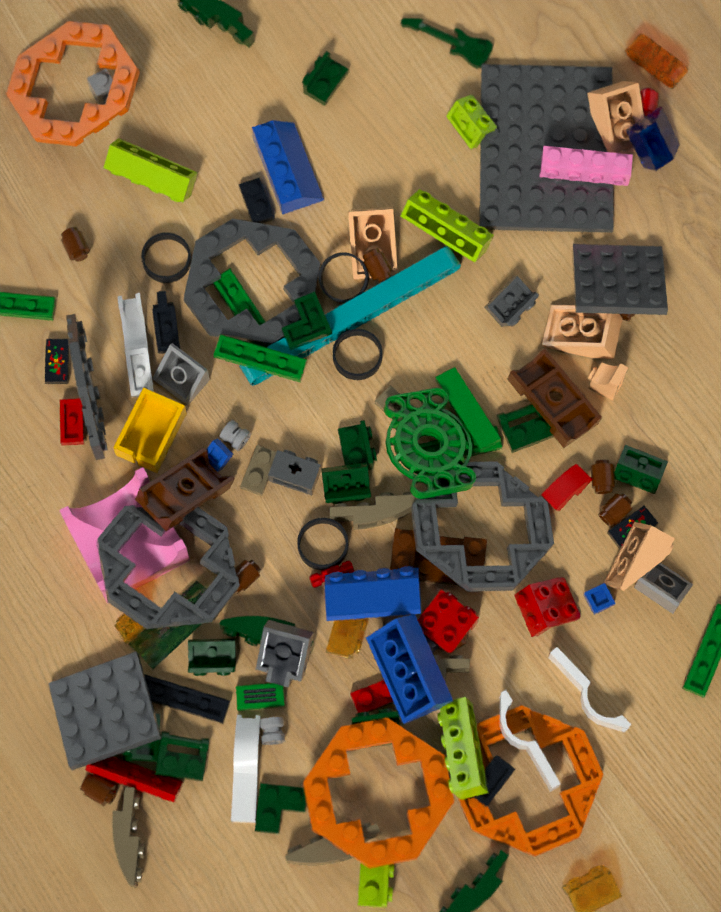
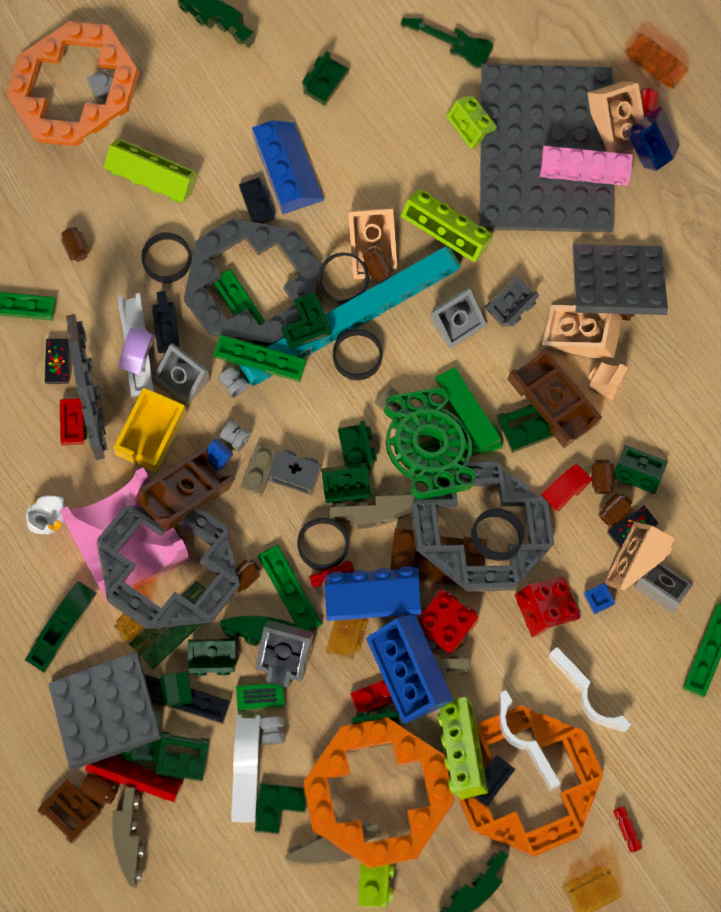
(44, 514): none -> white hair
(60, 626): none -> dark green slope
(75, 804): none -> reddish brown plate
(135, 350): none -> lavender brick
(176, 689): none -> dark green piece
(233, 381): none -> light grey wheel
(289, 589): none -> green tile
(457, 318): none -> light grey slope
(504, 514): none -> black tyre
(627, 829): none -> red axle

